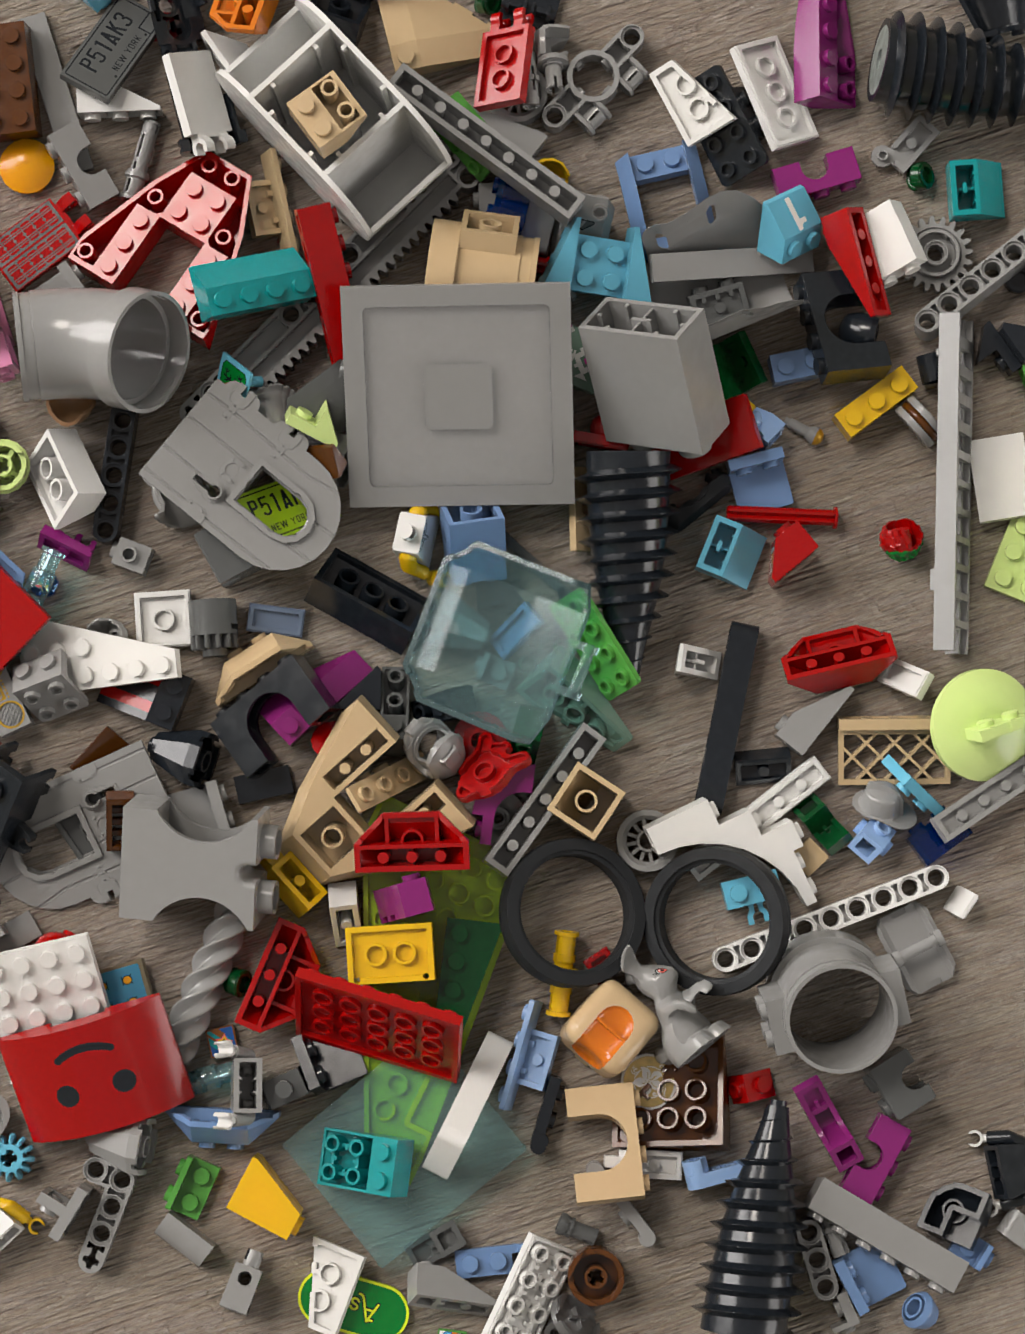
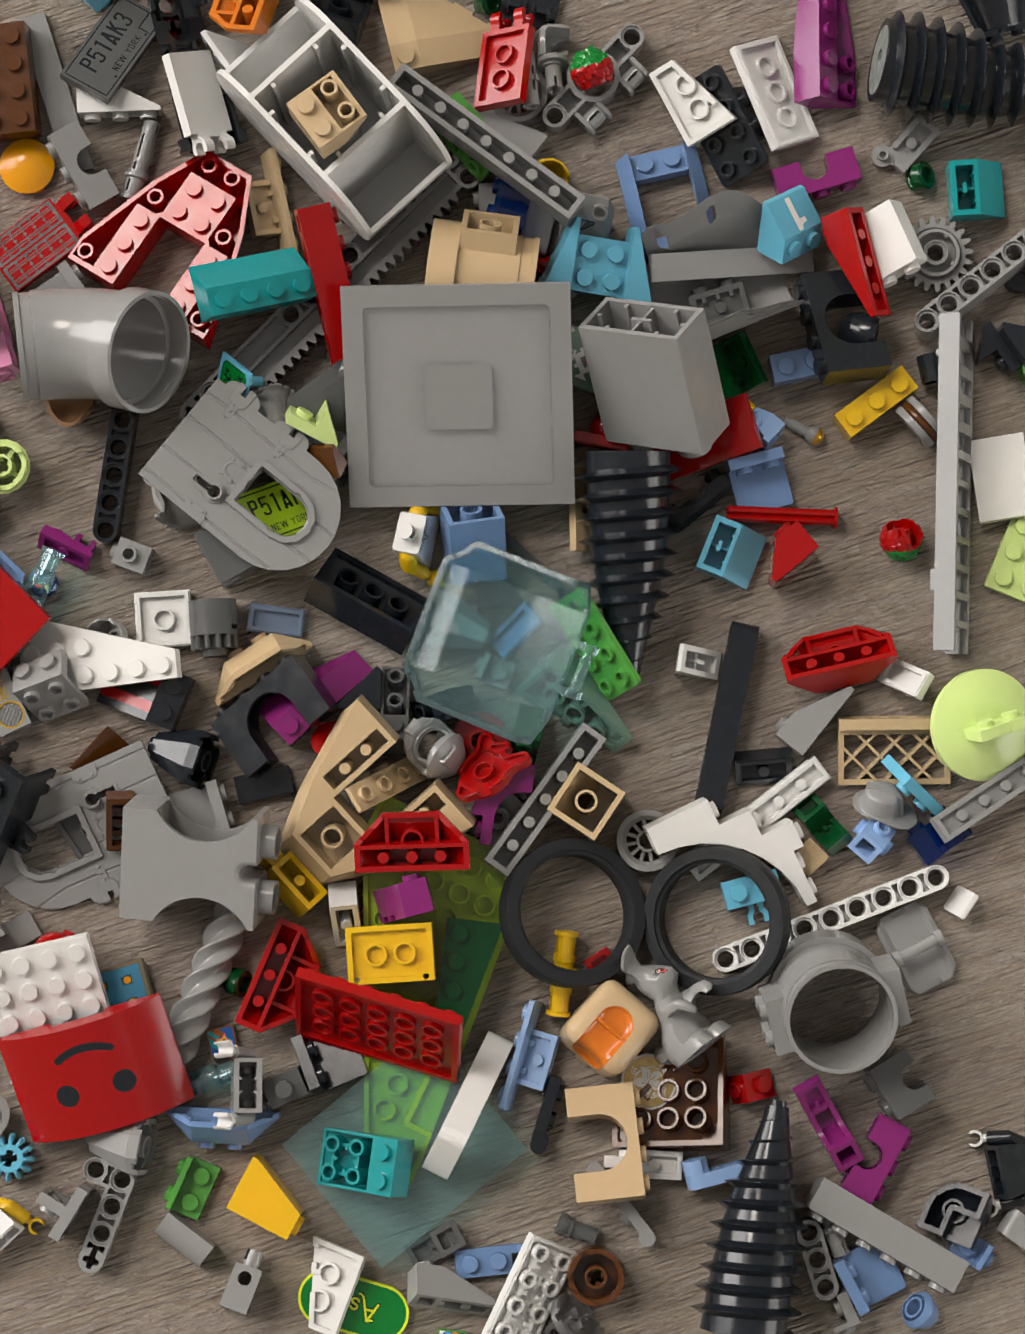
(65, 477): white slope -> none
(591, 68): none -> red piece

